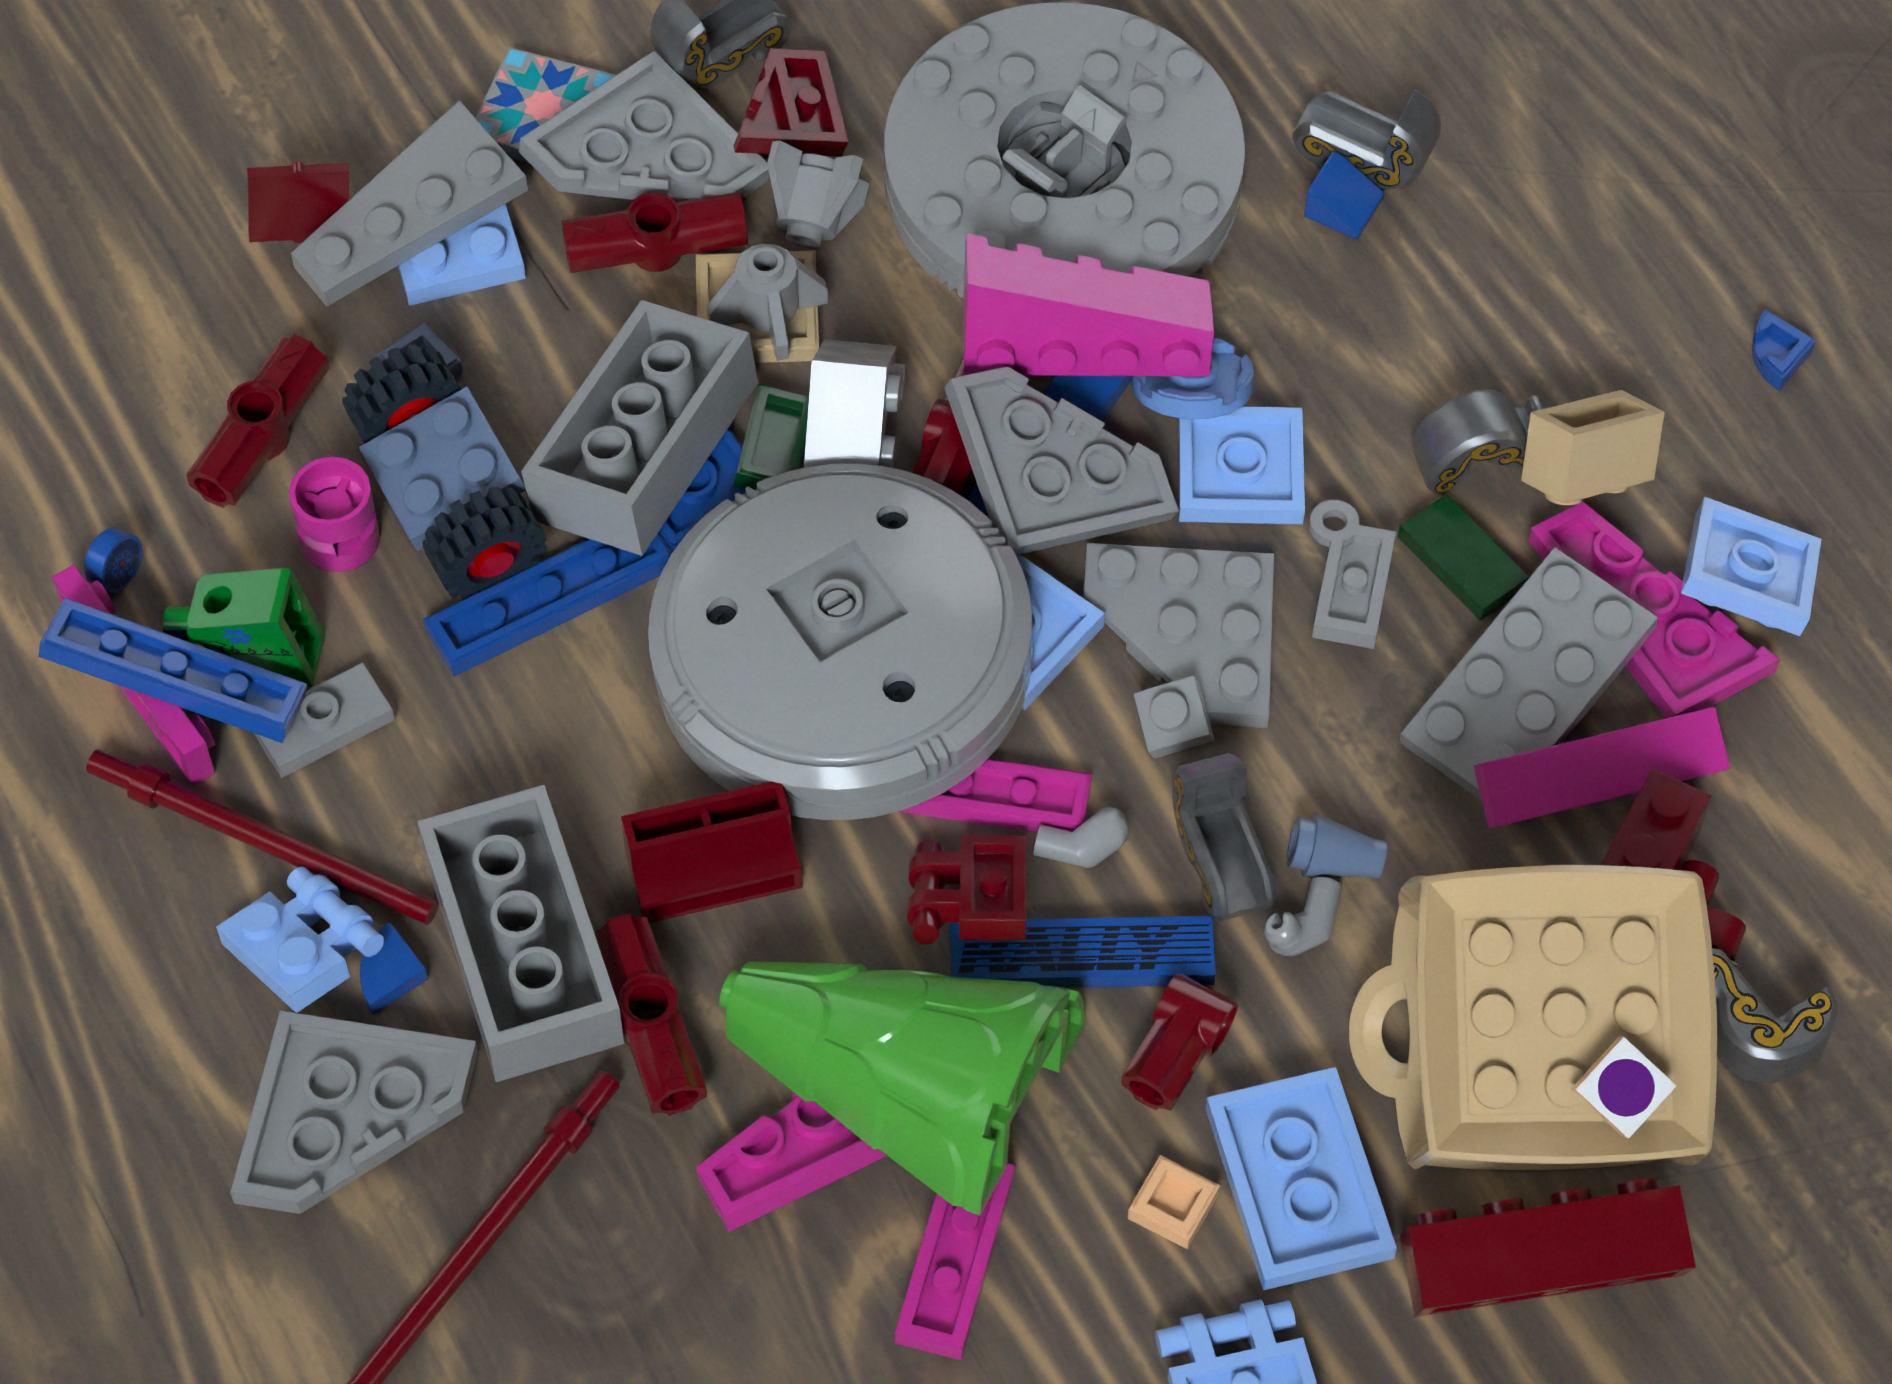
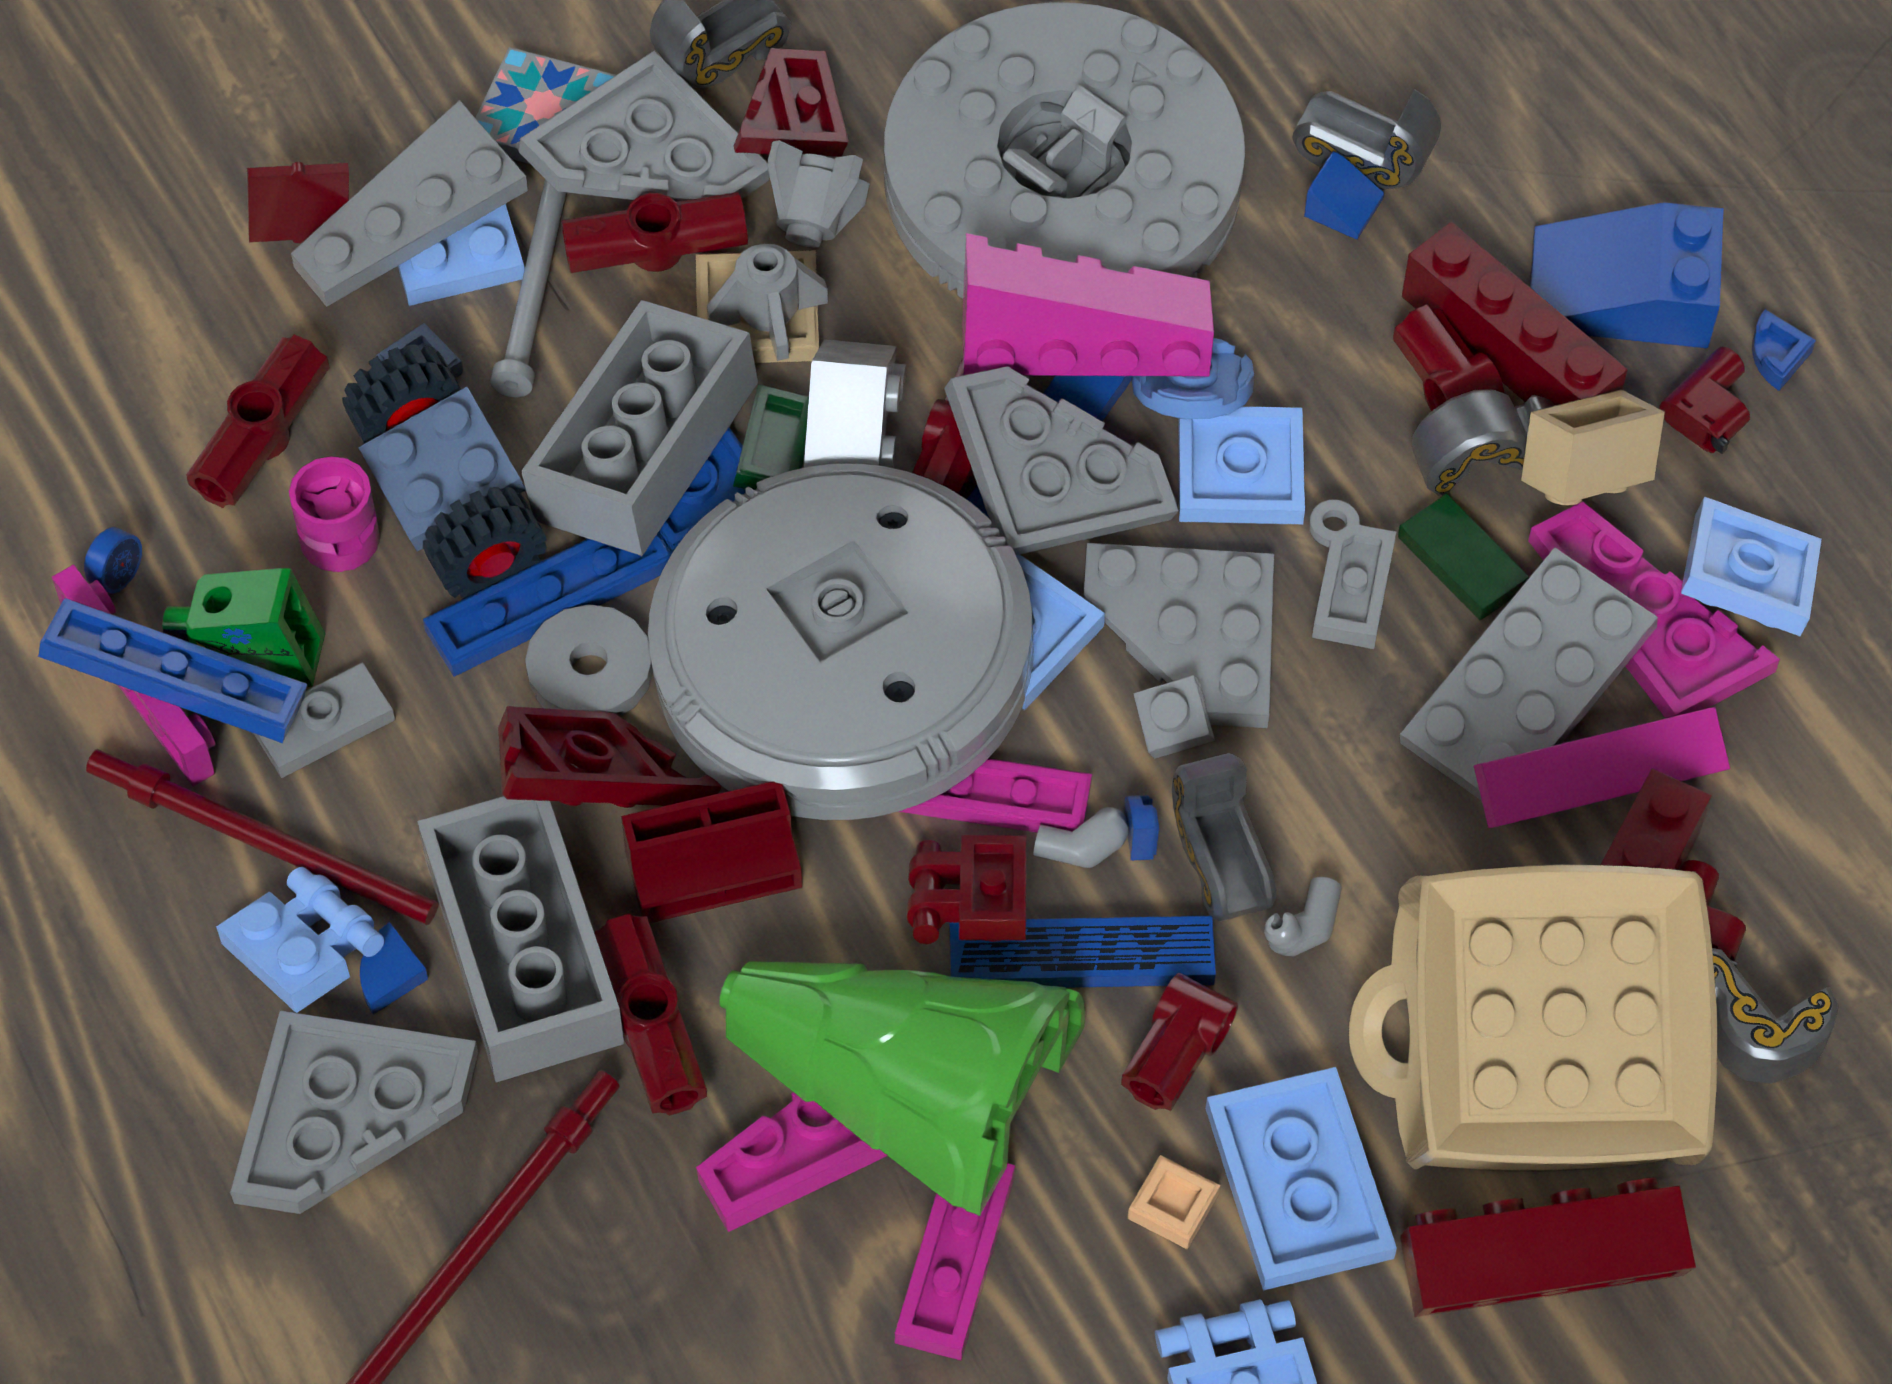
(513, 375): none -> light grey bar
(582, 633): none -> light grey tile
(588, 760): none -> dark red wing
(1142, 827): none -> blue tile
(1333, 850): sand blue cone -> none
(1443, 357): none -> dark red piece
(1508, 321): none -> dark red brick
(1623, 1087): tile -> none
(1634, 272): none -> blue slope
(1704, 407): none -> dark red piece

